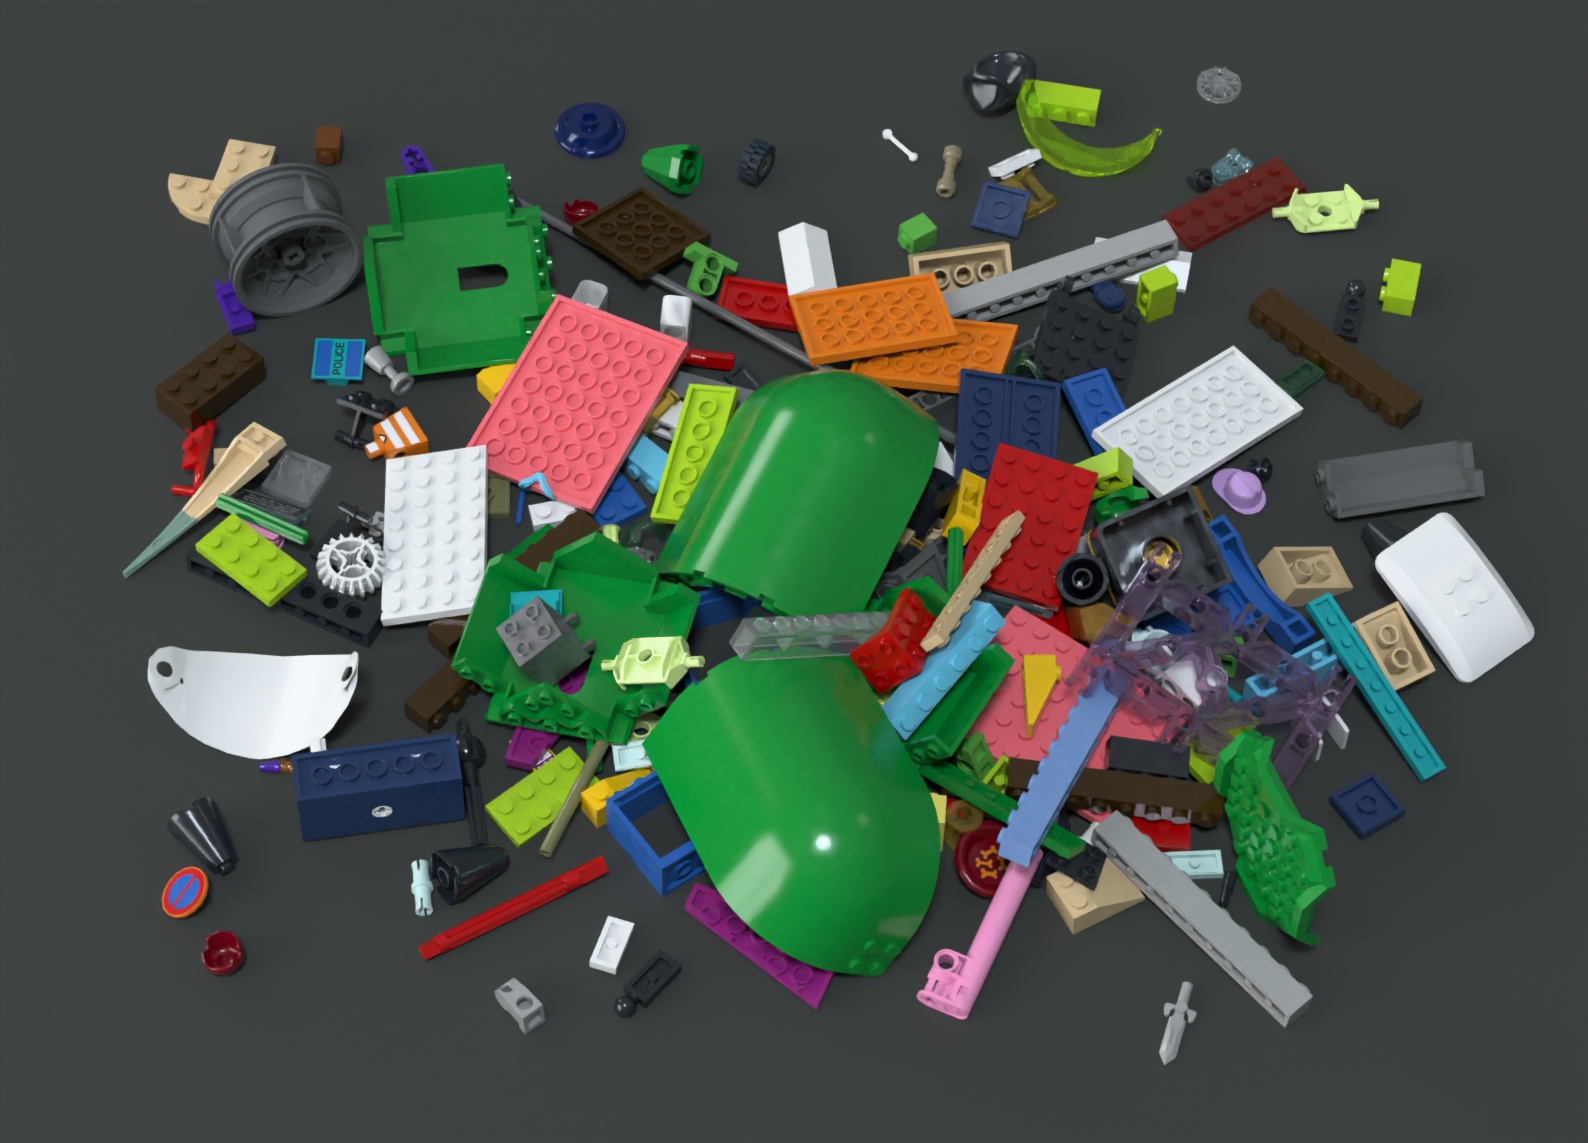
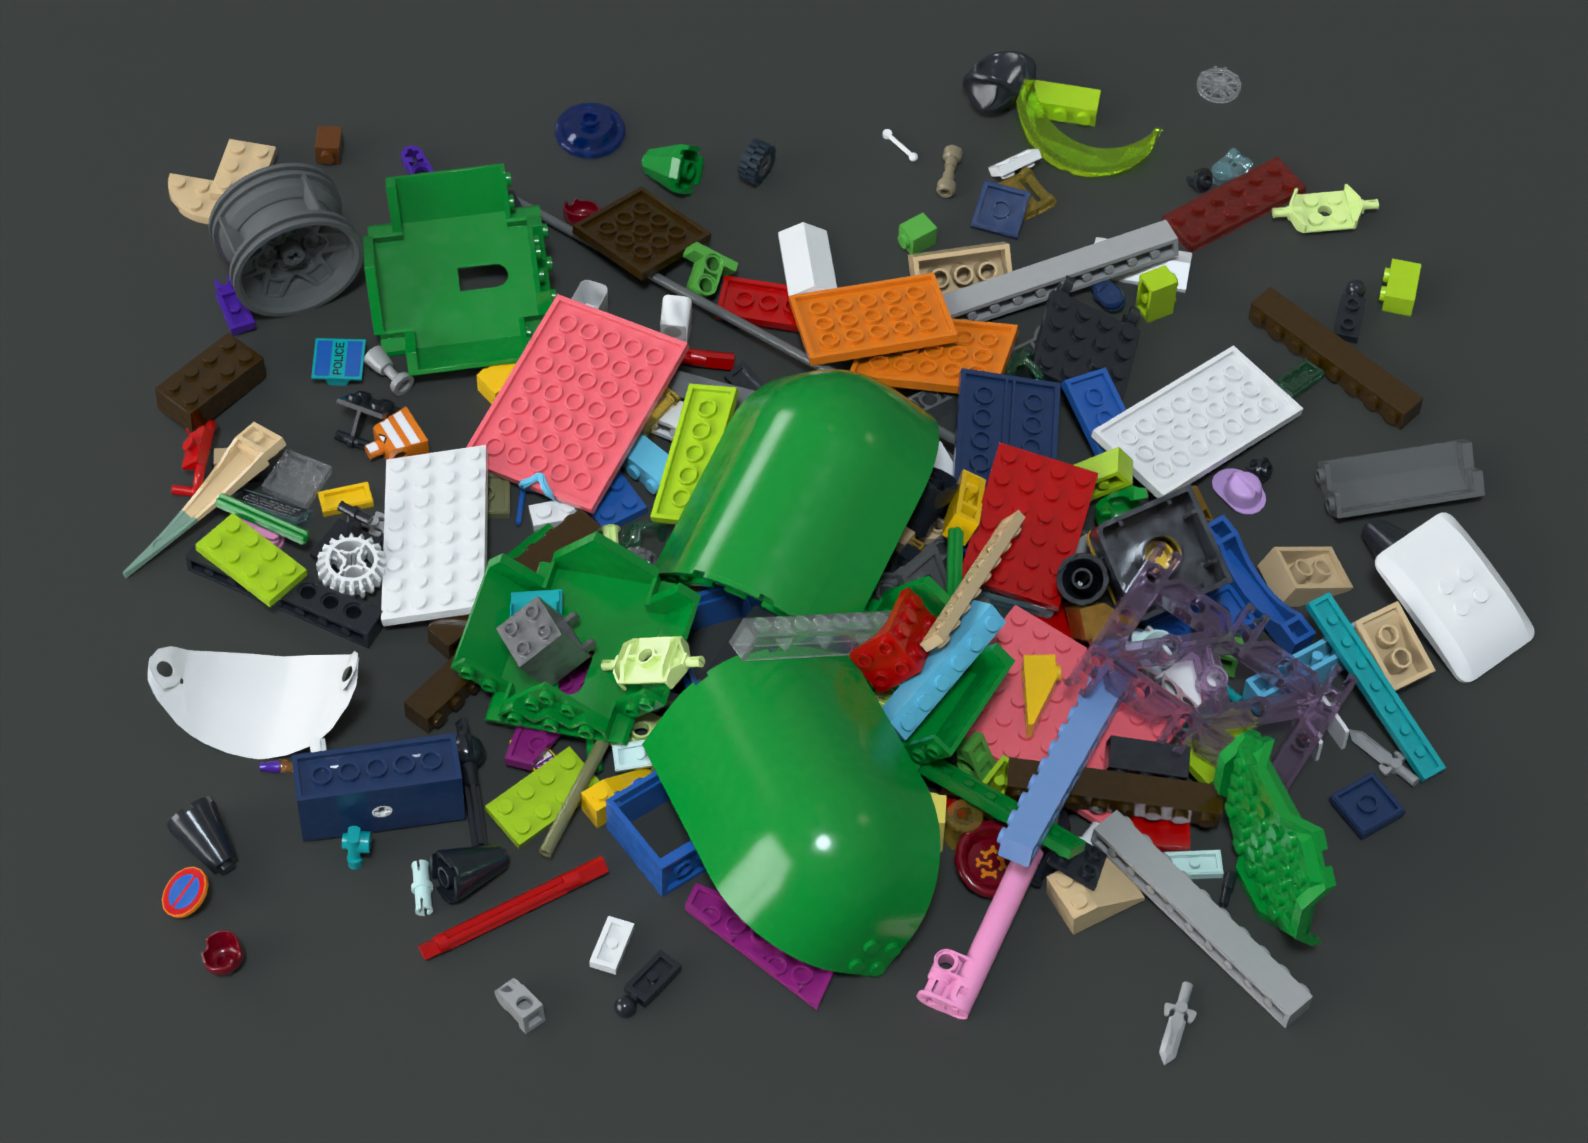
(354, 495): none -> yellow tile
(356, 843): none -> teal plate
(1384, 757): none -> light grey sword

